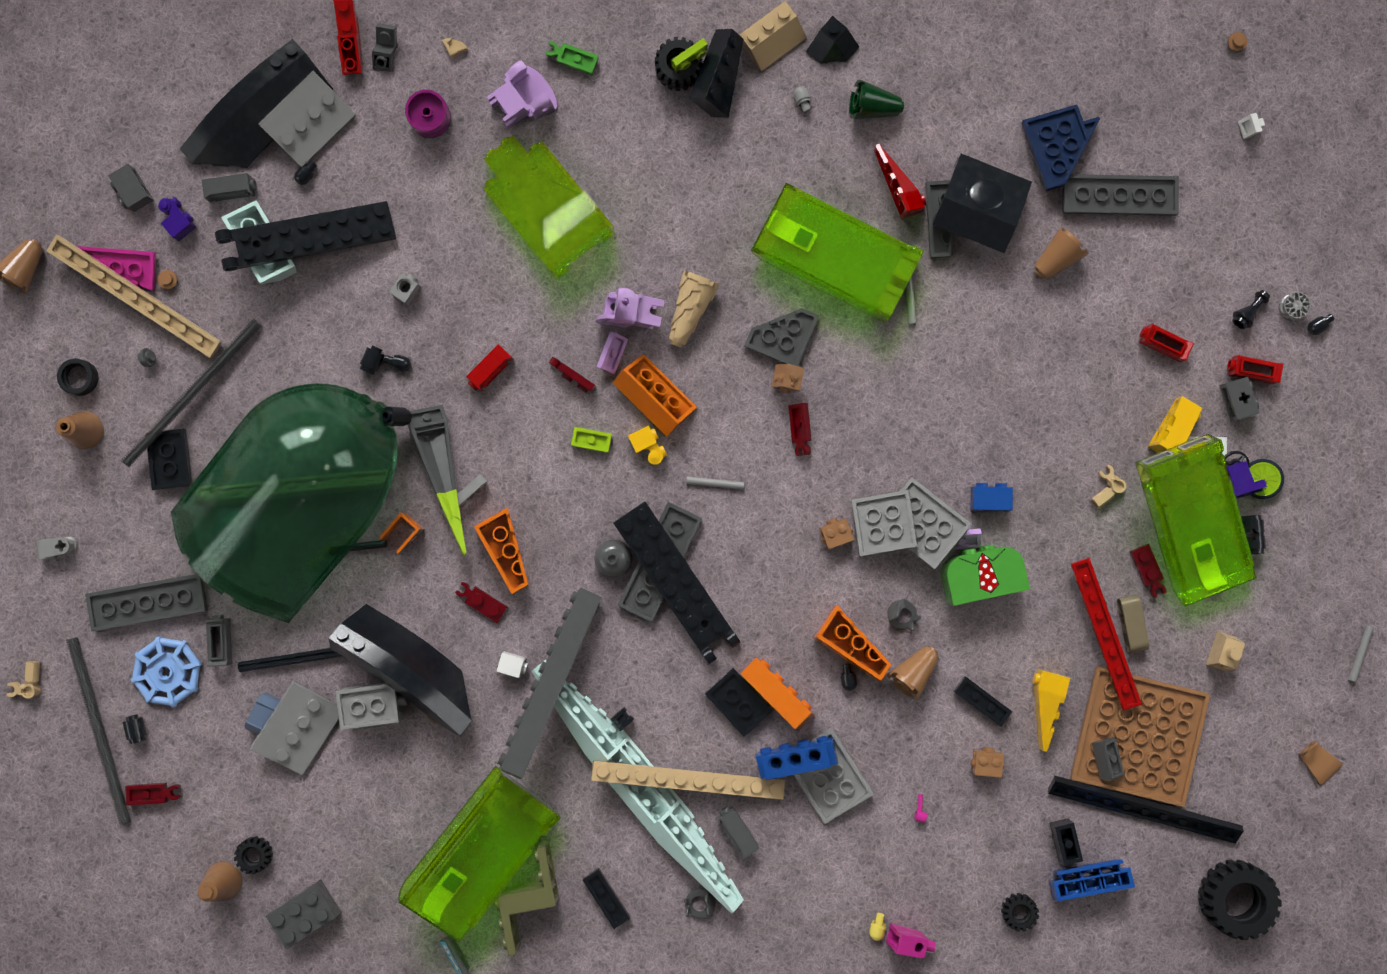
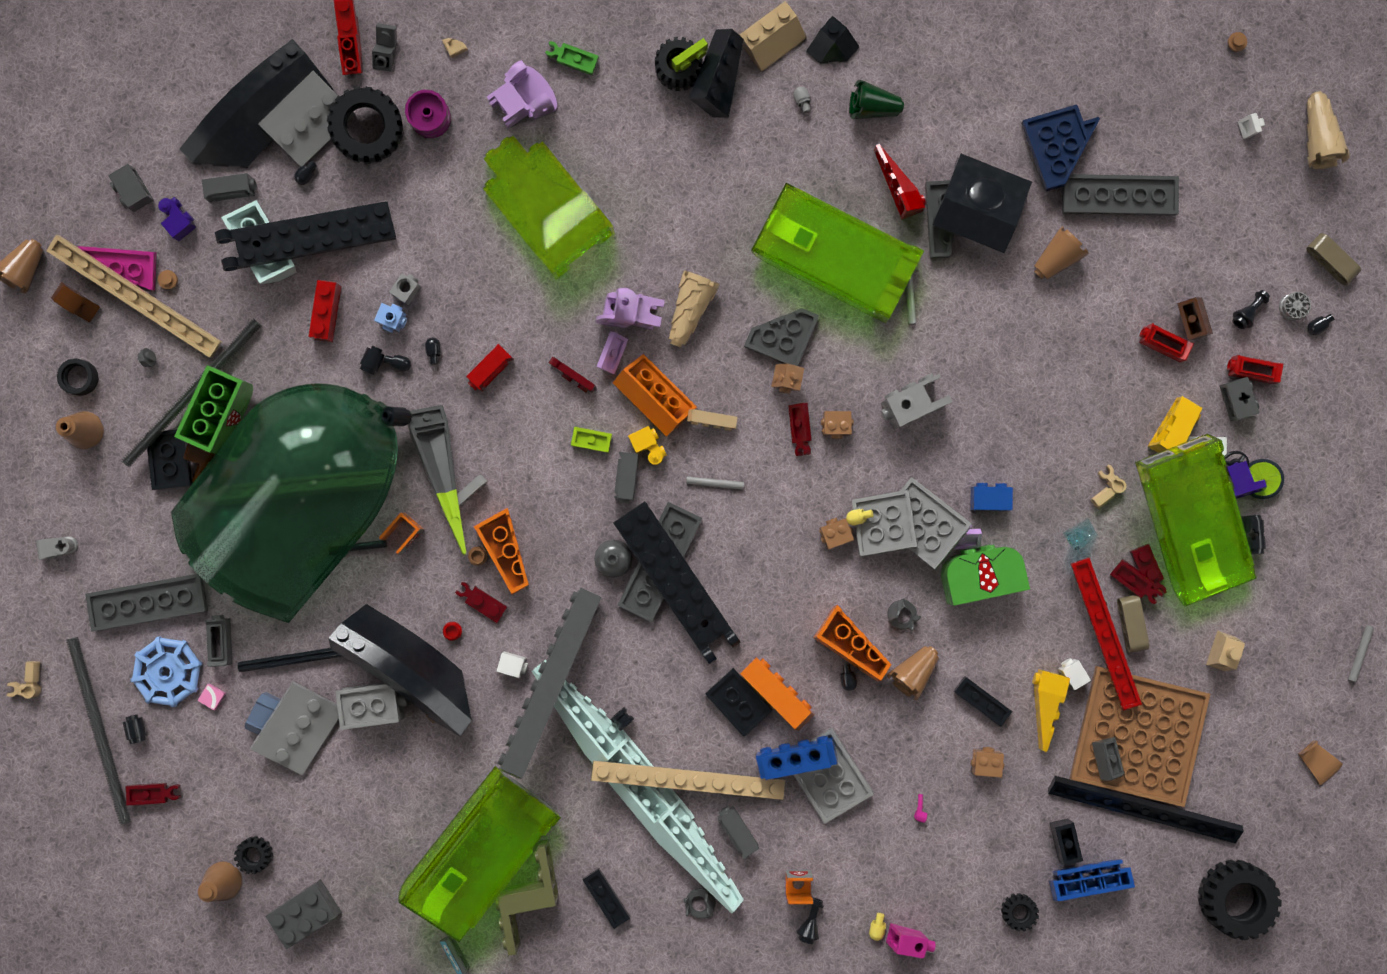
(74, 302): none -> reddish brown brick
(198, 456): none -> reddish brown brick
(211, 696): none -> bright pink tile
(214, 410): none -> bright green brick
(324, 311): none -> red brick
(373, 99): none -> black tyre
(385, 314): none -> light blue brick
(433, 350): none -> black cylinder
(452, 631): none -> red plate
(477, 556): none -> medium nougat plate
(626, 477): none -> dark grey window
(714, 419): none -> tan piece
(801, 895): none -> orange piece
(808, 930): none -> black piece
(837, 424): none -> medium nougat head
(858, 516): none -> light yellow cylinder
(911, 403): none -> light grey torso
(1076, 673): none -> white brick
(1080, 534): none -> clear light blue slope
(1135, 580): none -> dark red plate
(1195, 318): none -> reddish brown brick
(1324, 134): none -> tan cone
(1333, 259): none -> dark tan beam

